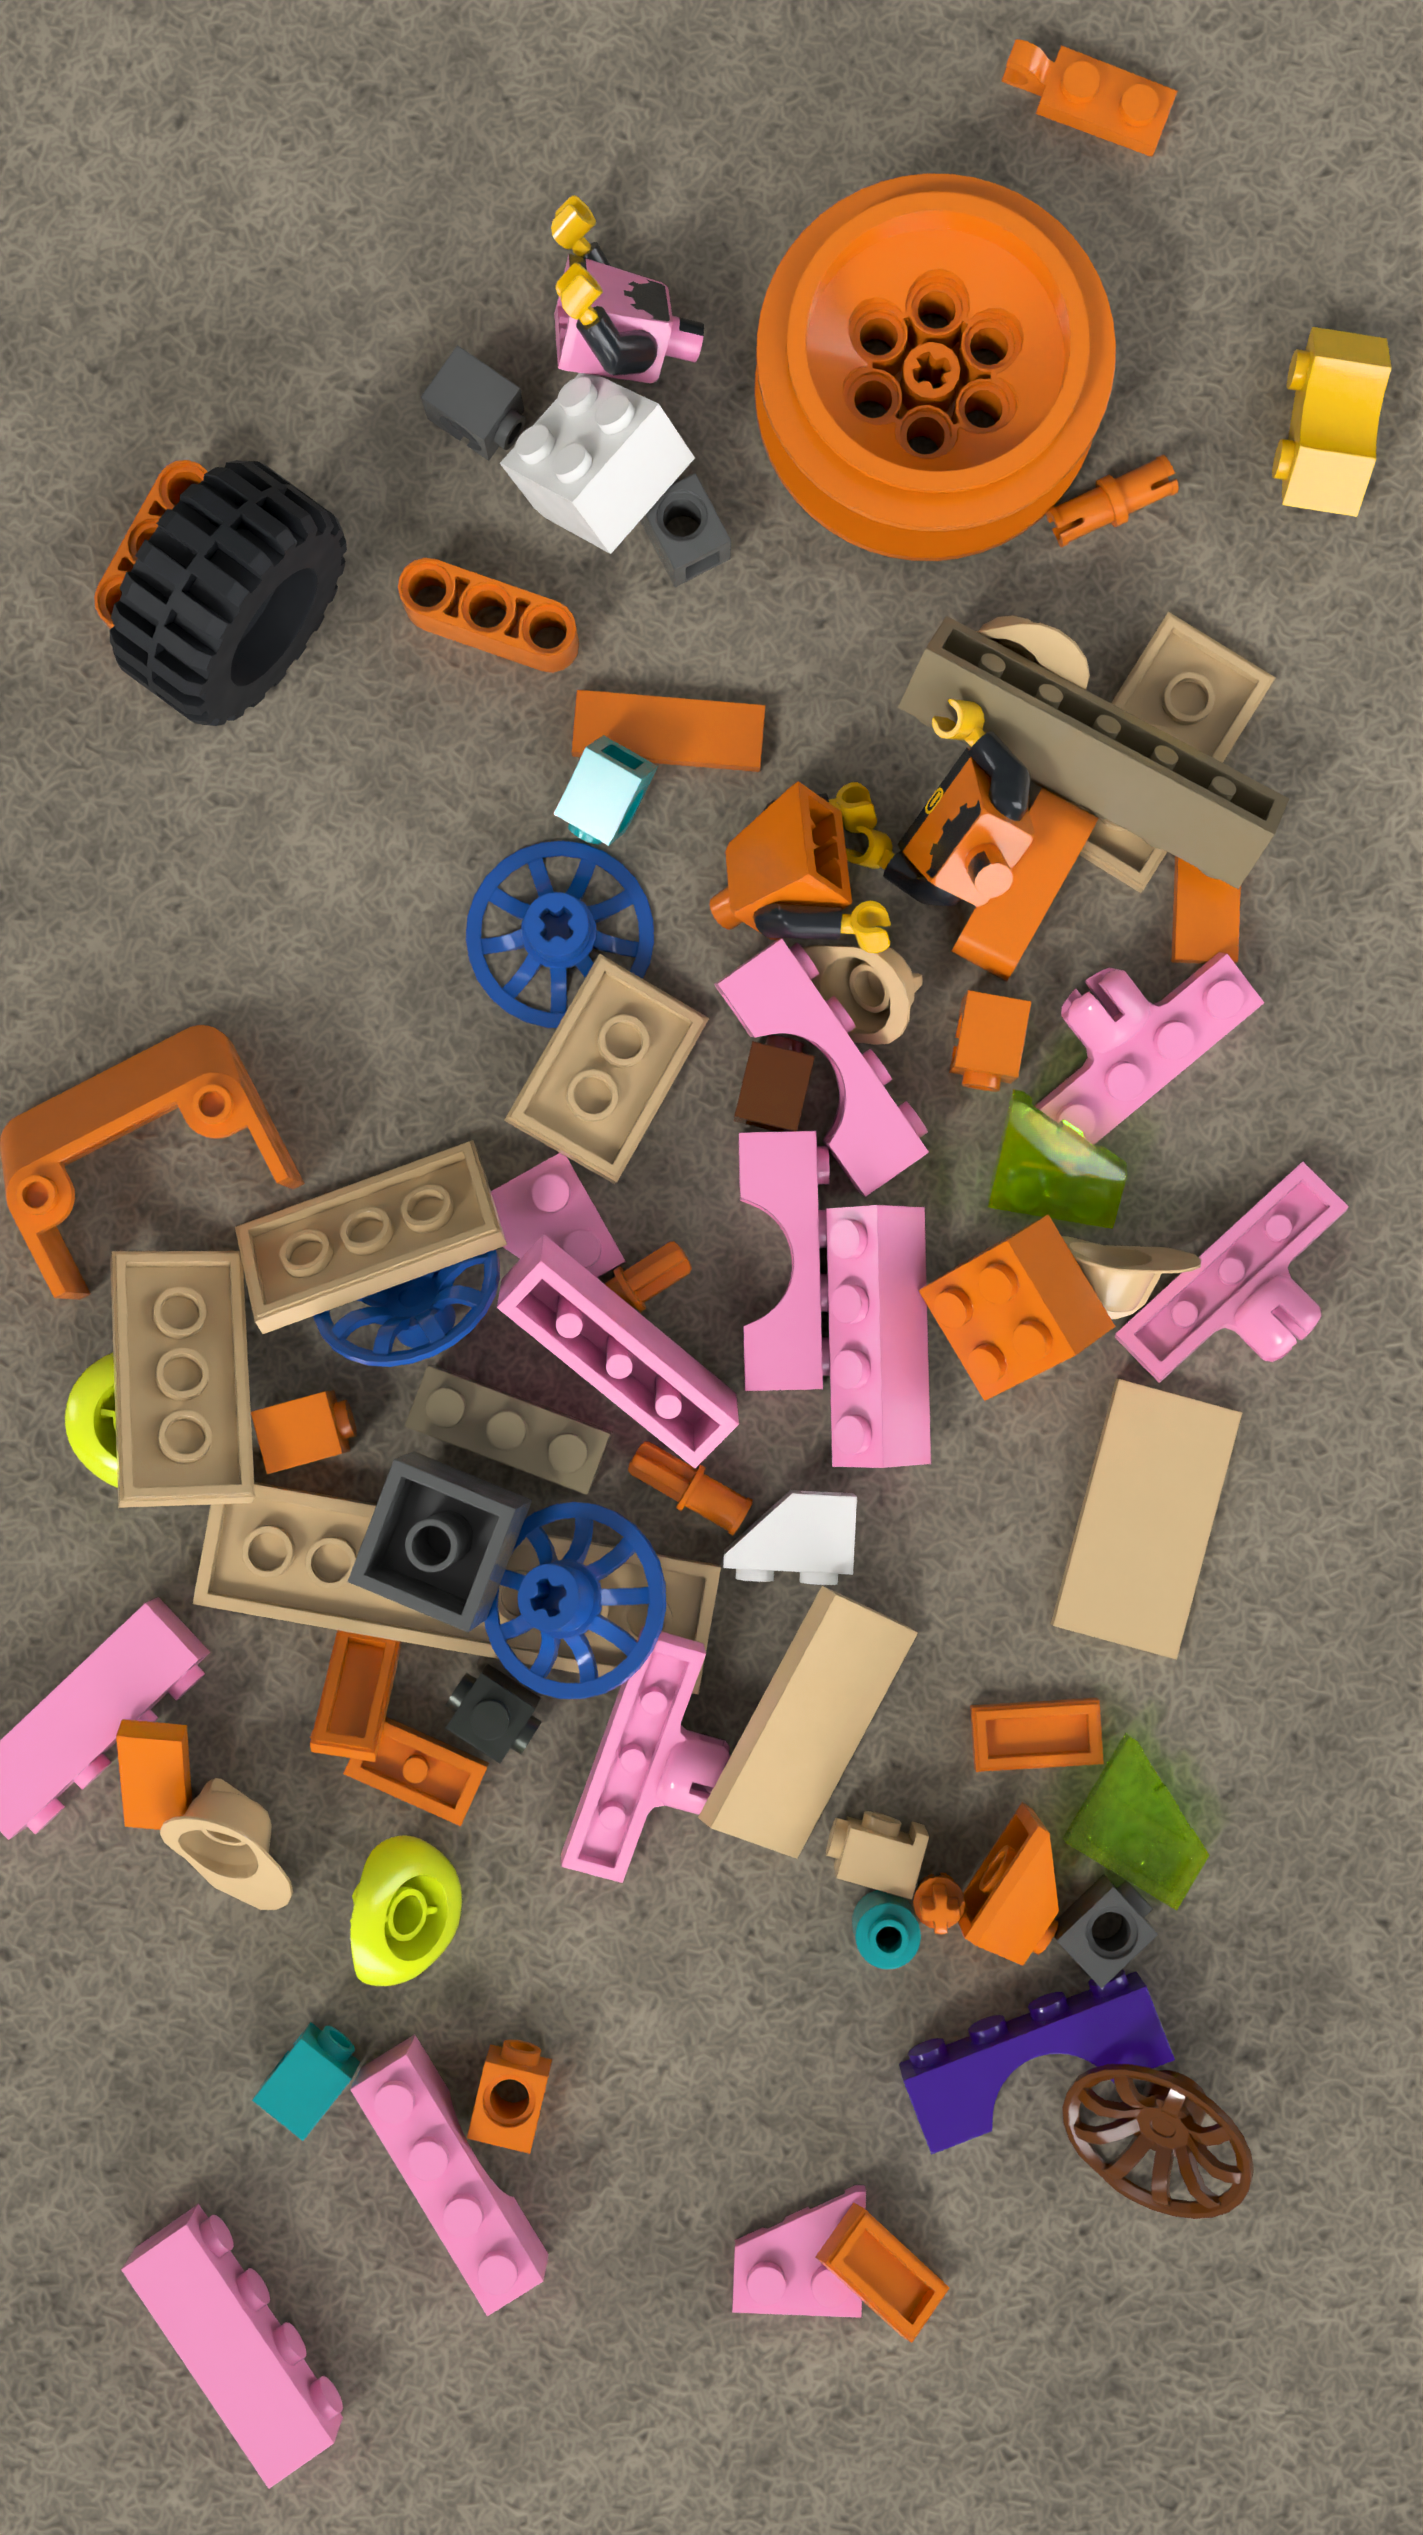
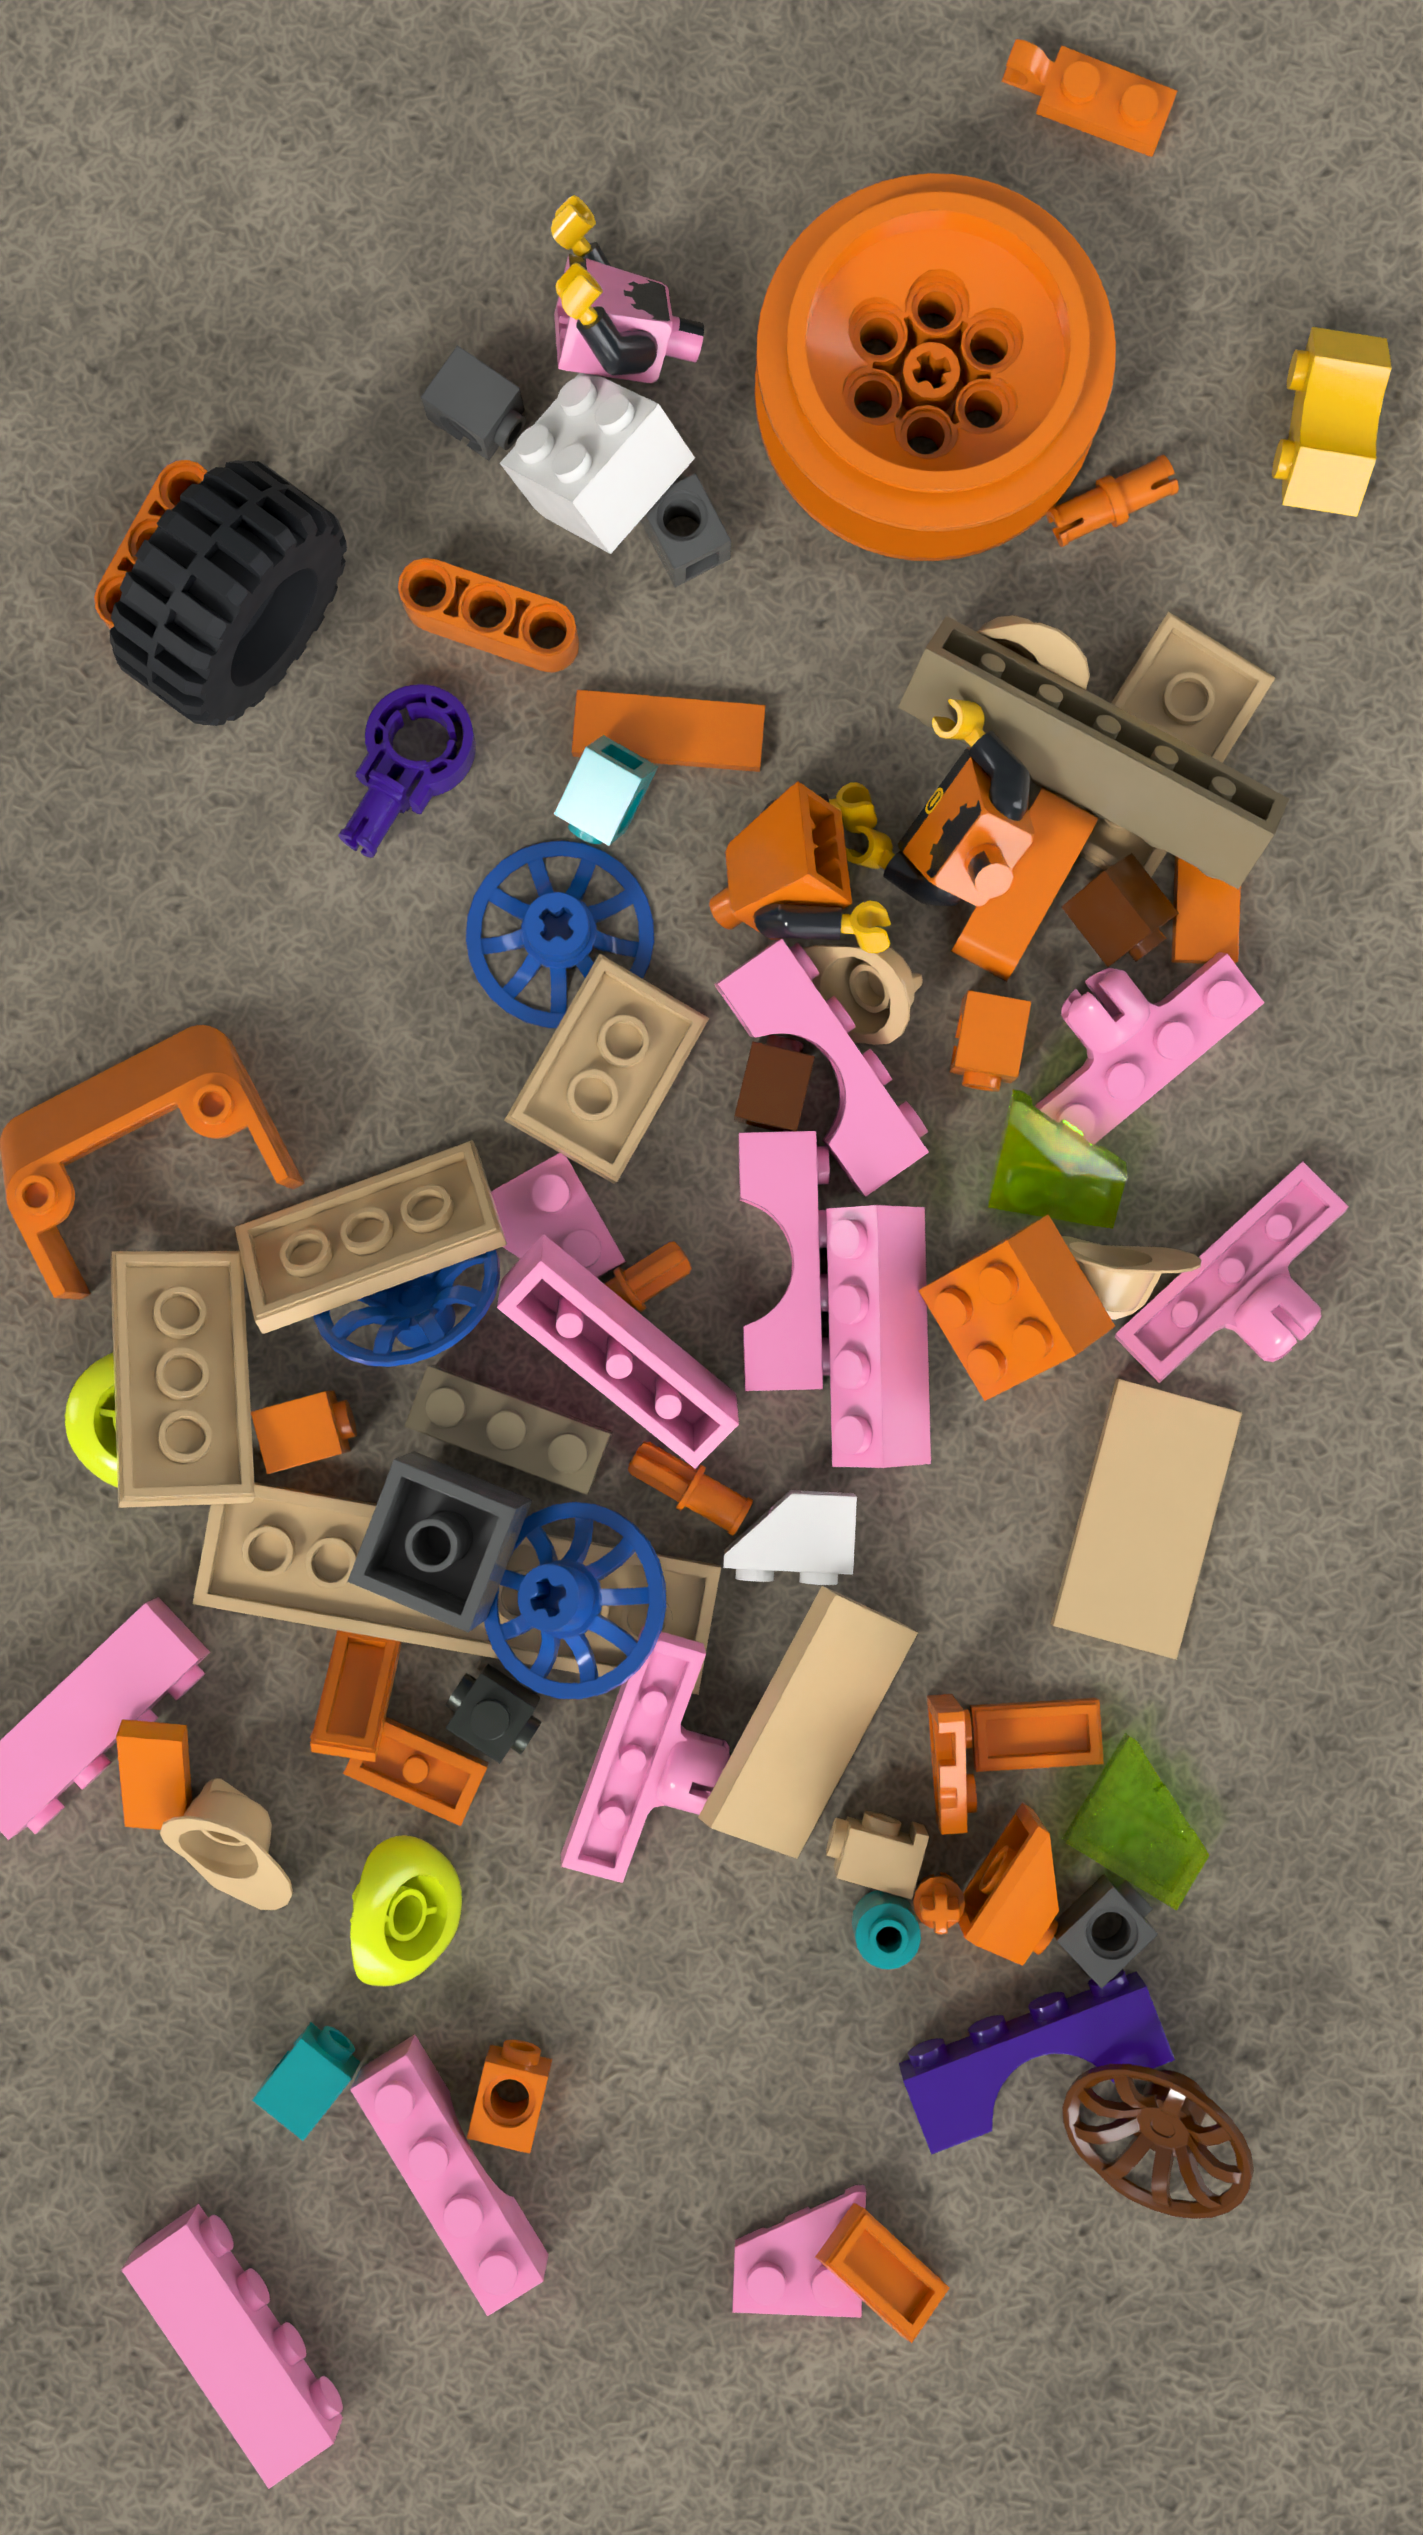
(417, 778): none -> dark purple pin
(949, 1739): none -> orange wing
(1121, 912): none -> reddish brown brick

